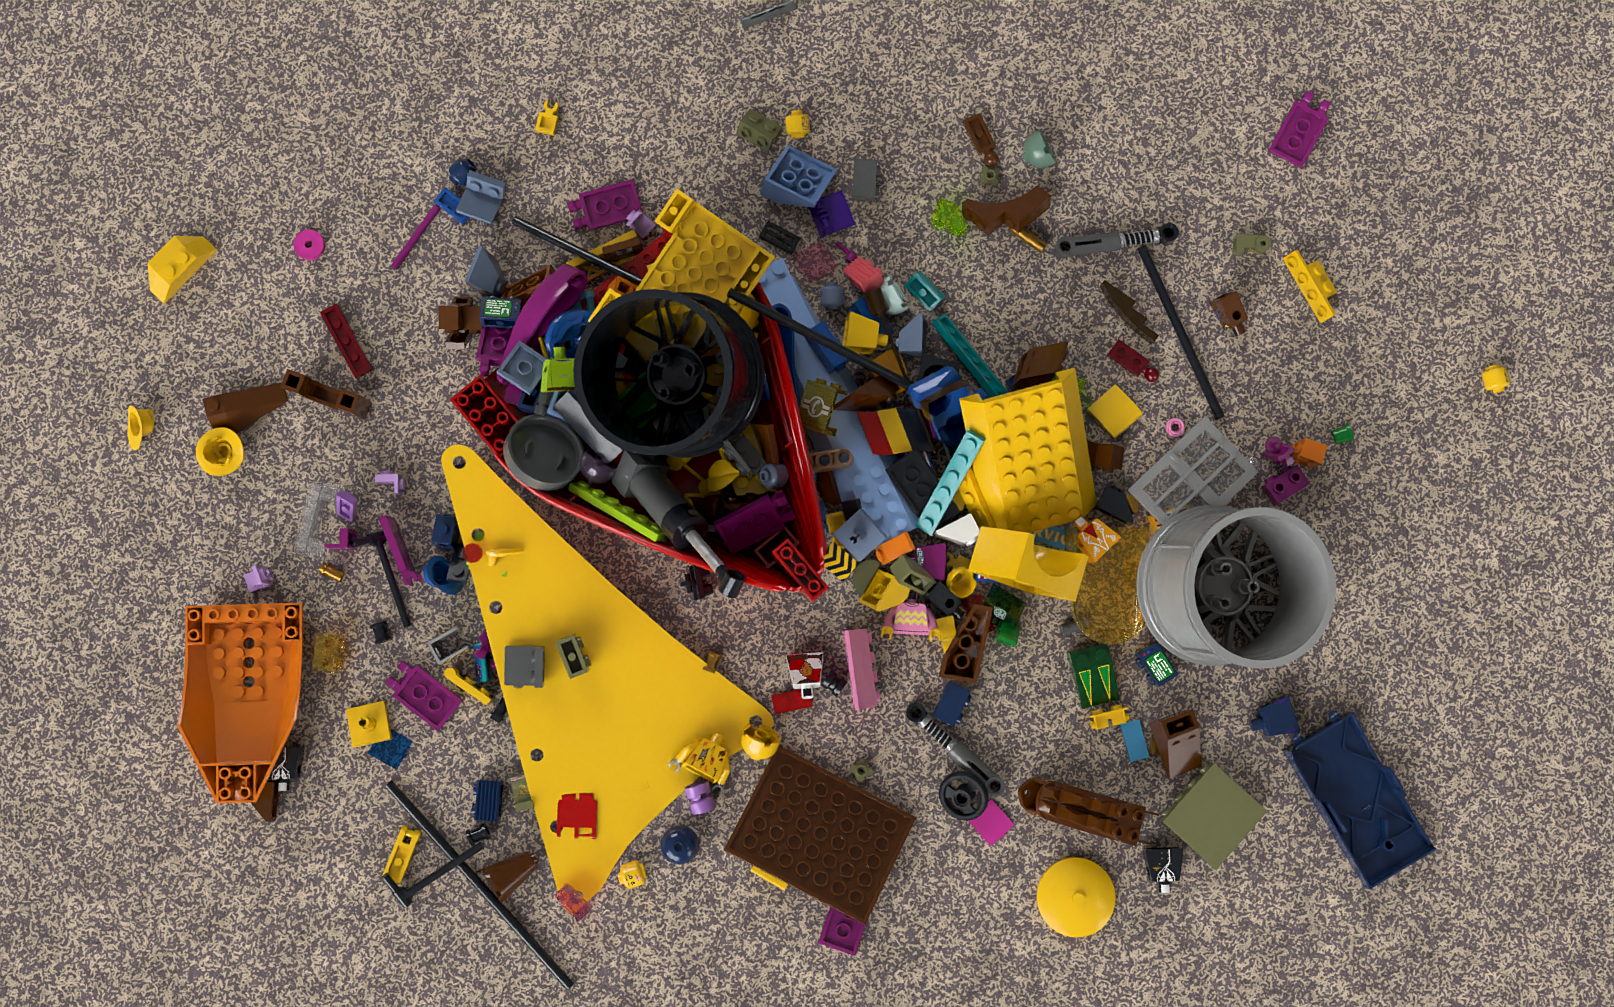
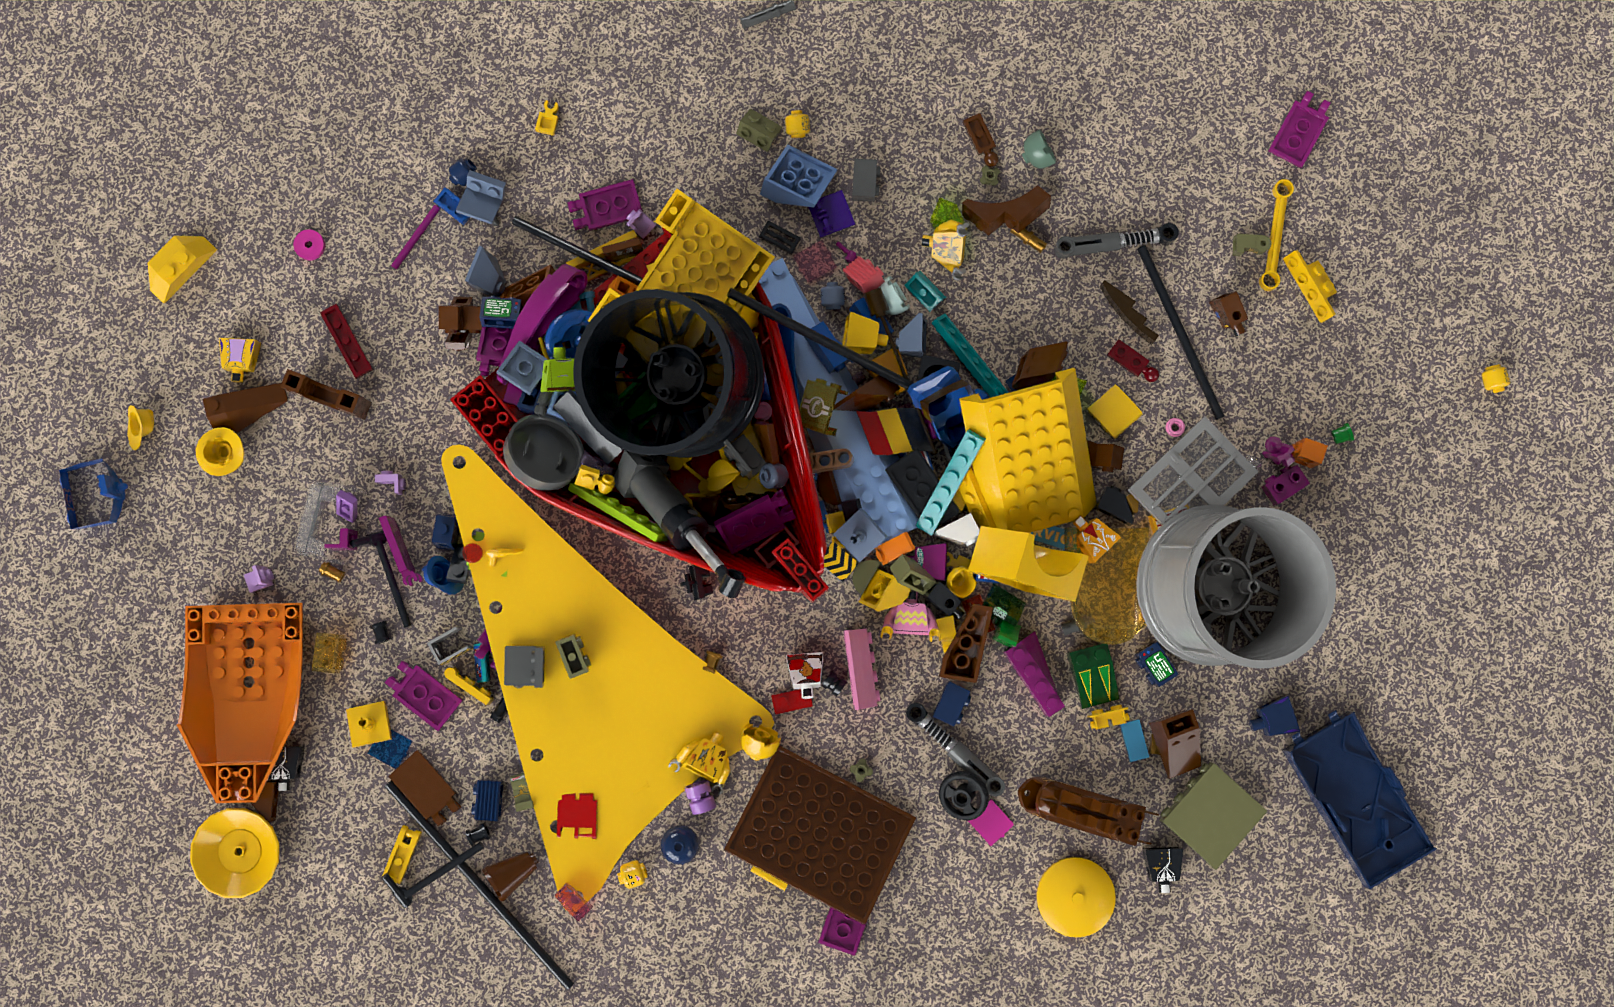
(109, 485): none -> blue piece
(216, 855): none -> yellow dish
(239, 356): none -> yellow torso
(425, 787): none -> reddish brown tile
(589, 477): none -> yellow plate
(764, 411): none -> bright pink plate
(949, 246): none -> yellow torso
(1033, 670): none -> magenta wedge
(1276, 234): none -> yellow piece

